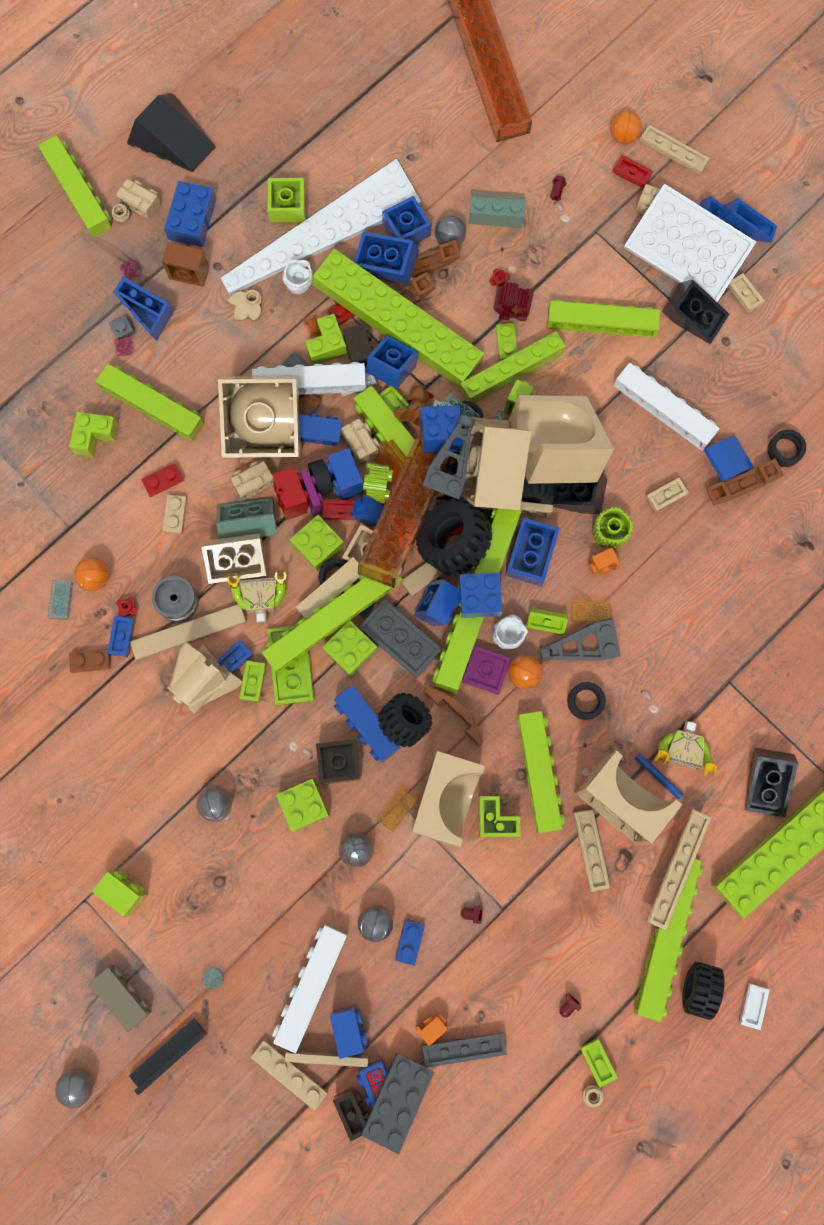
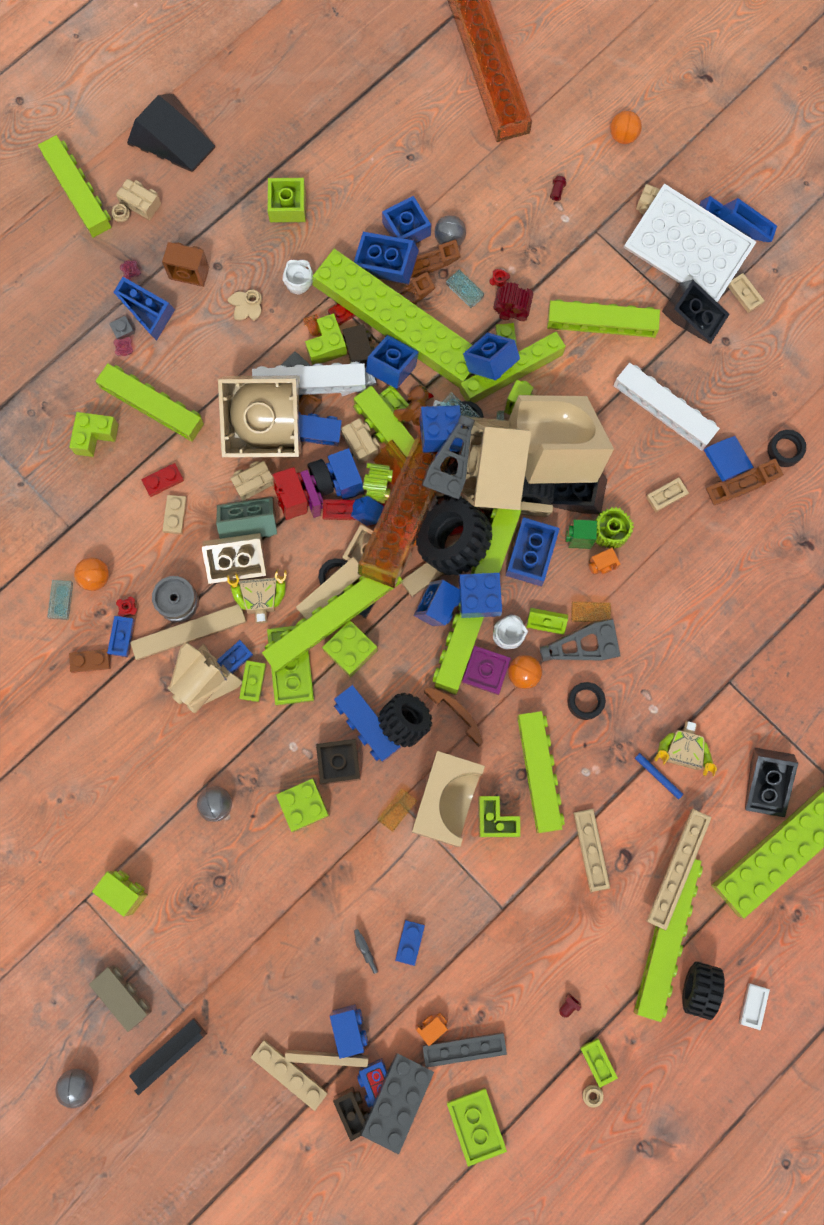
(190, 213): blue brick -> none
(213, 978): clear light blue tile -> none
(310, 988): white brick -> none
(317, 543): lime brick -> none
(334, 224): white wing -> none
(356, 849): flat silver piece -> none
(364, 949): none -> dark grey hand
(375, 923): flat silver piece -> none
(400, 638): dark grey plate -> none
(465, 288): none -> clear light blue plate
(472, 914): dark red piece -> none
(476, 1127): none -> lime plate
(491, 356): none -> blue brick
(497, 209): sand green slope -> none
(581, 534): none -> green brick
(625, 802): tan piece -> none
(632, 171): red plate -> none
(674, 149): tan tile -> none

